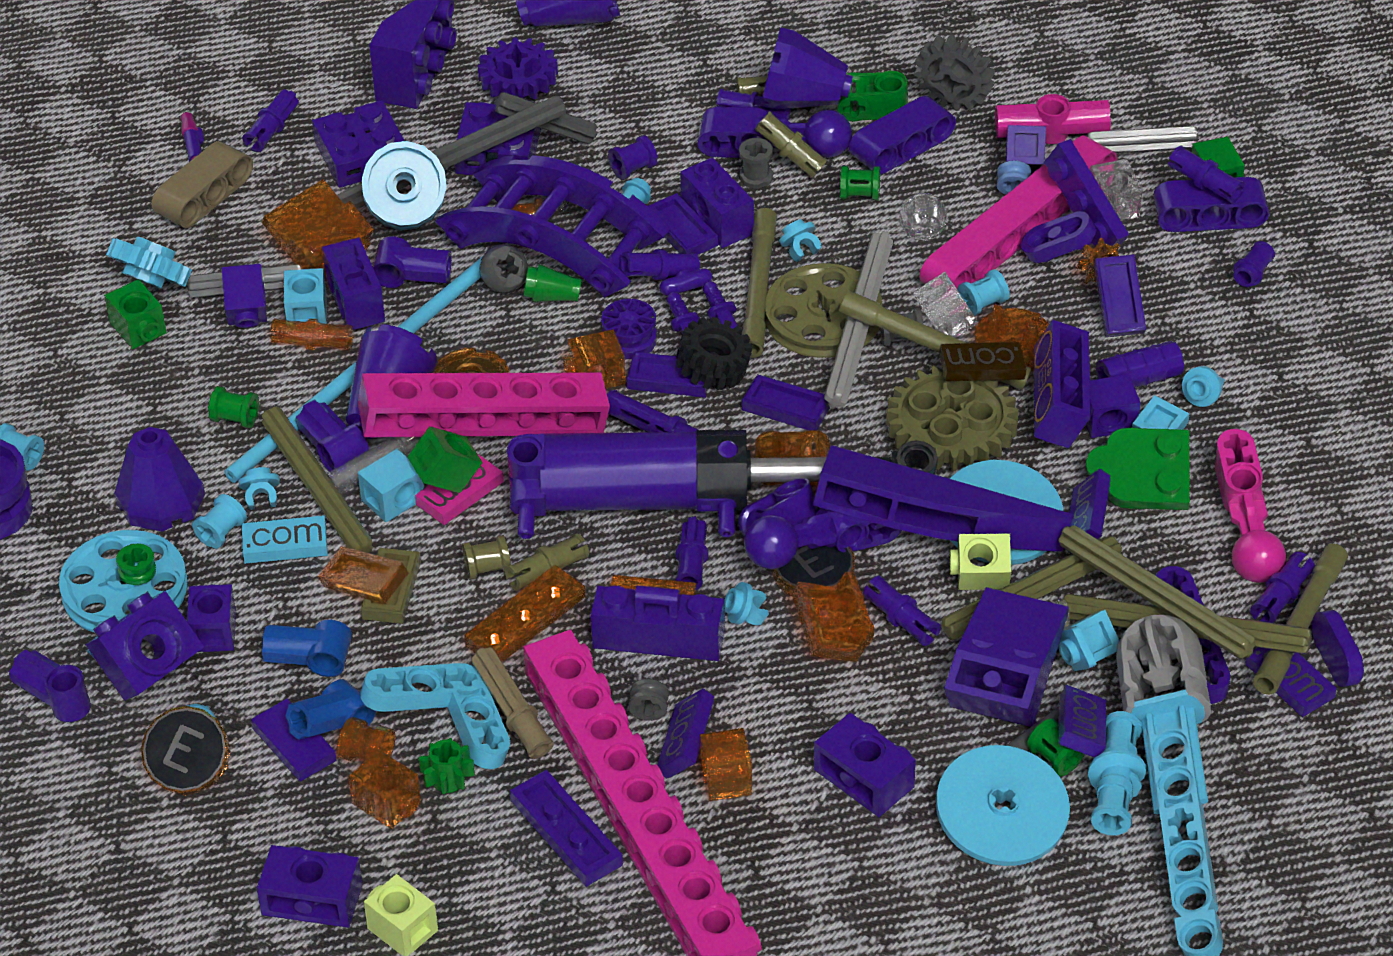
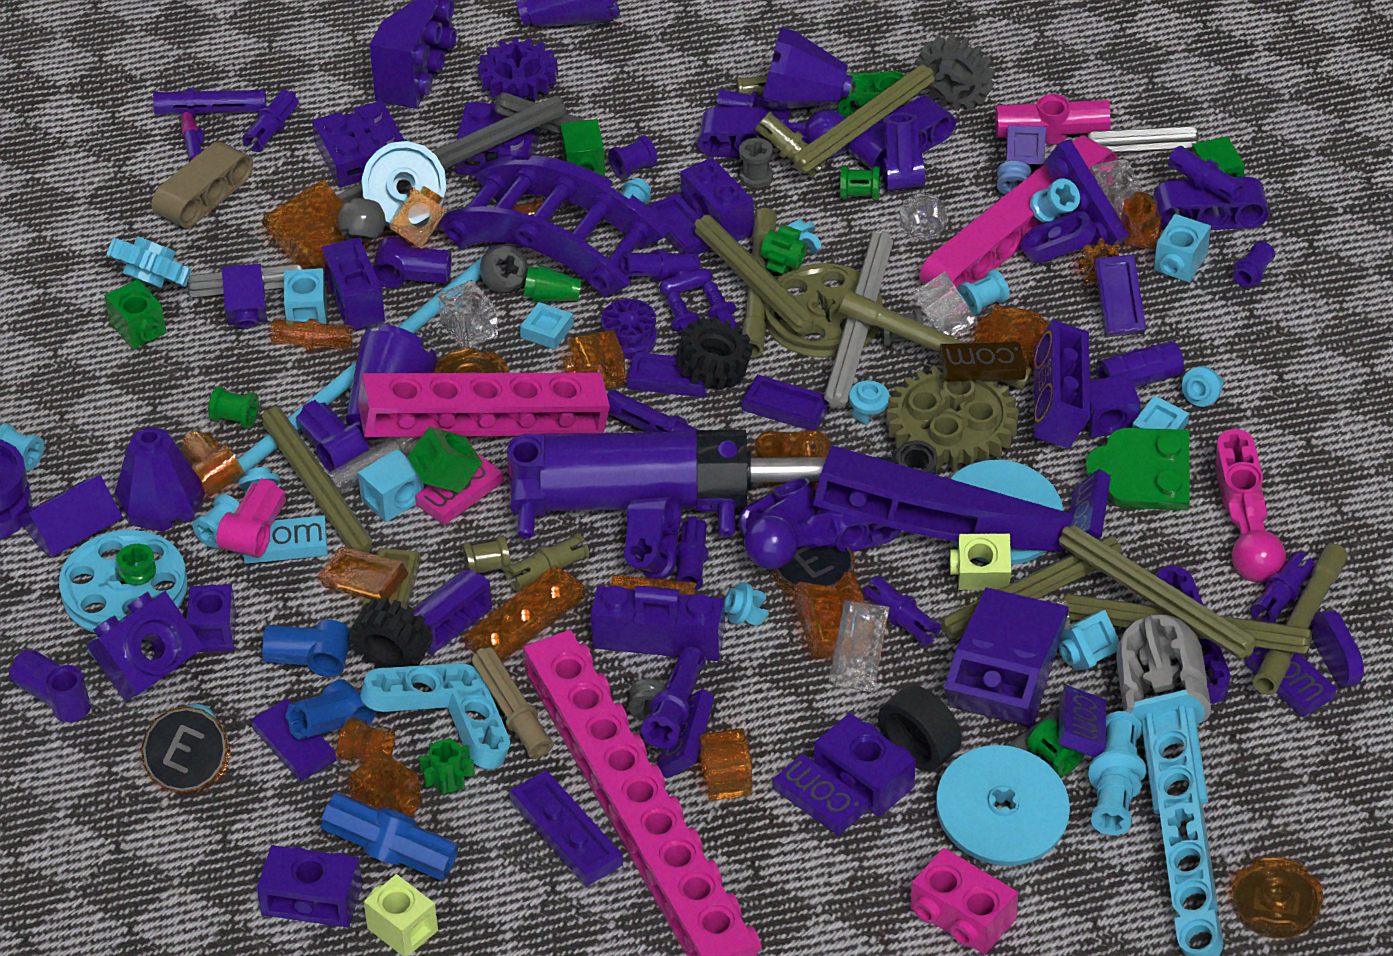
(71, 516): none -> dark purple brick
(209, 101): none -> dark purple pin
(210, 461): none -> clear orange piece
(249, 527): none -> dark pink piece
(361, 219): none -> dark grey piece
(389, 836): none -> blue piece
(390, 634): none -> black tyre
(417, 233): none -> clear orange brick
(455, 607): none -> dark purple brick
(467, 314): none -> clear brick
(546, 325): none -> medium azure tile
(583, 145): none -> green brick
(651, 532): none -> dark purple piece
(671, 706): none -> dark purple pin
(754, 274): none -> olive axle
(783, 249): none -> green gear
(820, 794): none -> dark purple tile
(859, 646): none -> clear plate
(863, 119): none -> olive axle
(868, 399): none -> medium azure plate
(903, 161): none -> dark purple piece
(921, 725): none -> black tyre
(964, 901): none -> dark pink brick
(1059, 198): none -> medium azure bush
(1141, 221): none -> clear orange piece
(1182, 248): none -> medium azure brick
(1277, 898): none -> clear orange tile

